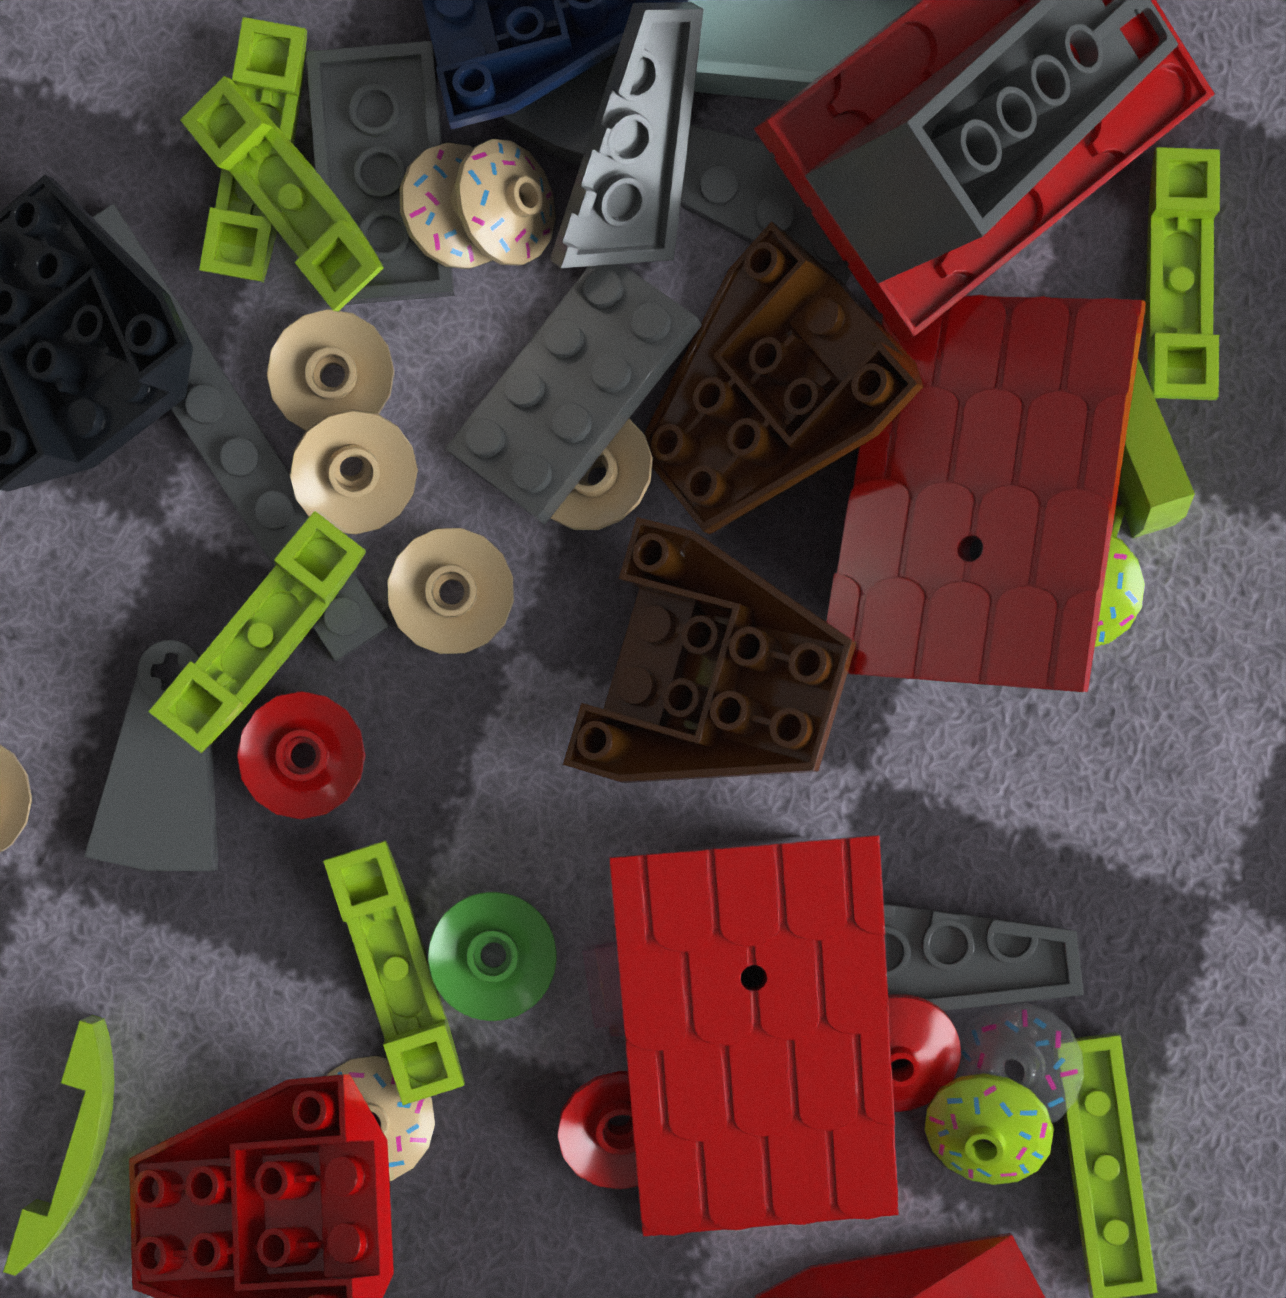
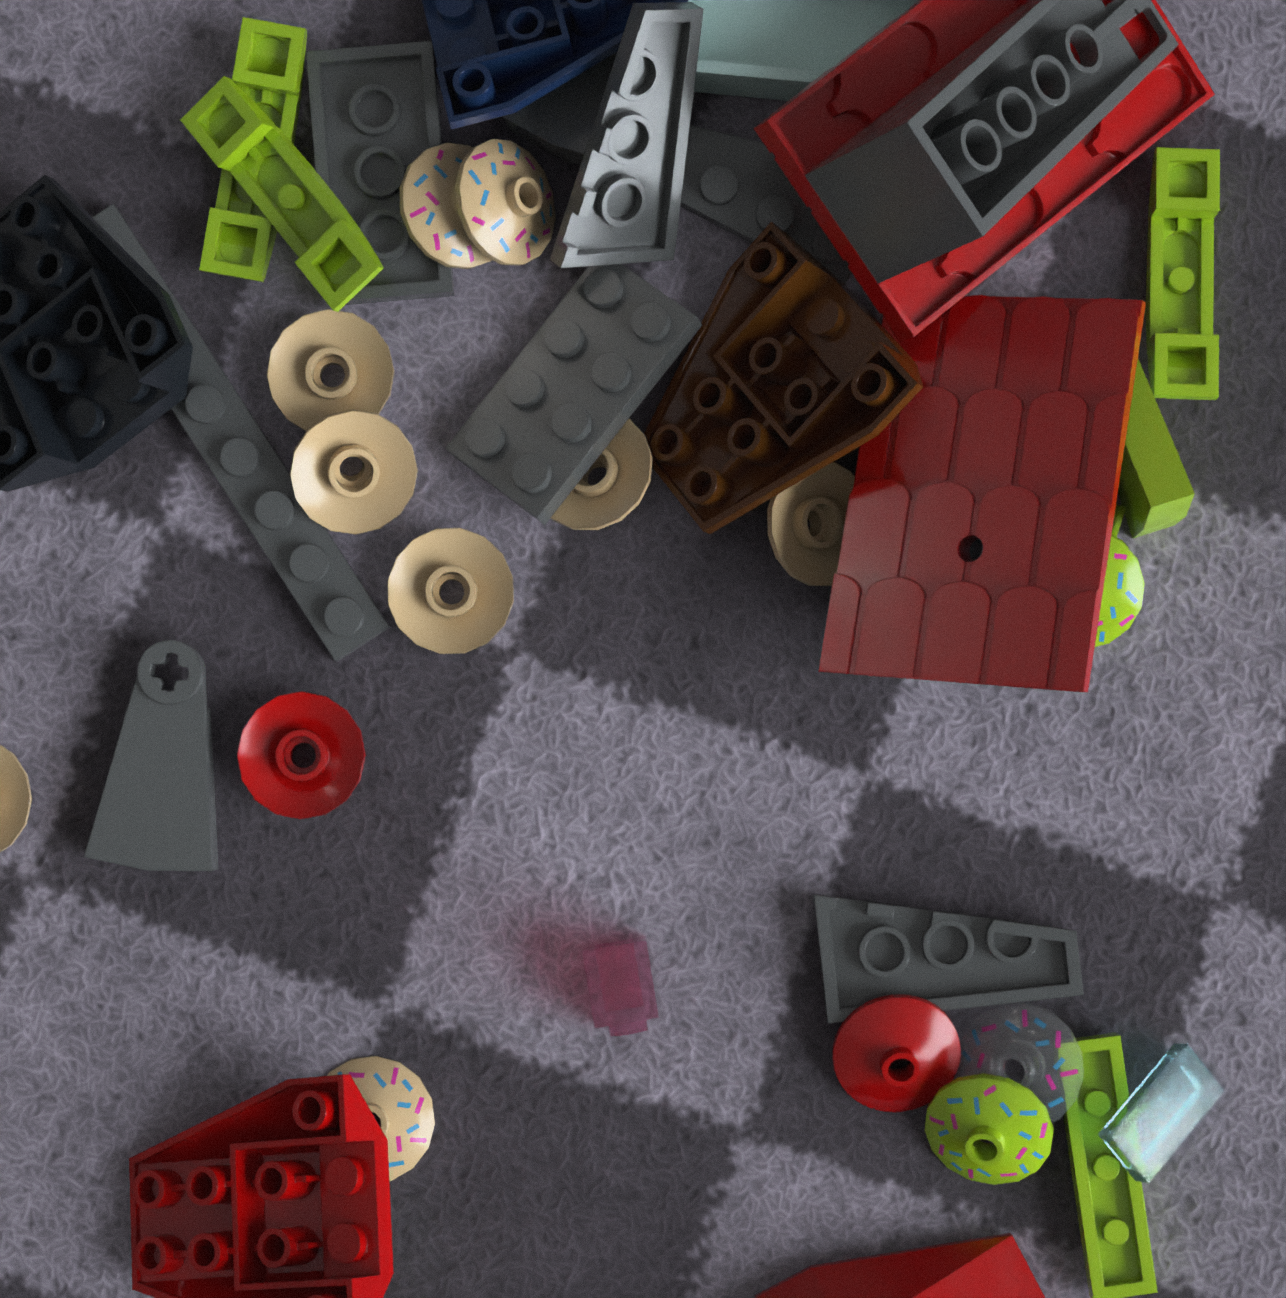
(91, 1070): lime slope -> none
(260, 634): lime slope -> none
(396, 971): lime slope -> none
(486, 990): bright green dish -> none
(590, 1142): red dish -> none
(711, 672): reddish brown wedge -> none
(770, 1092): red piece -> none
(822, 499): none -> tan dish
(1161, 1112): none -> clear light blue tile

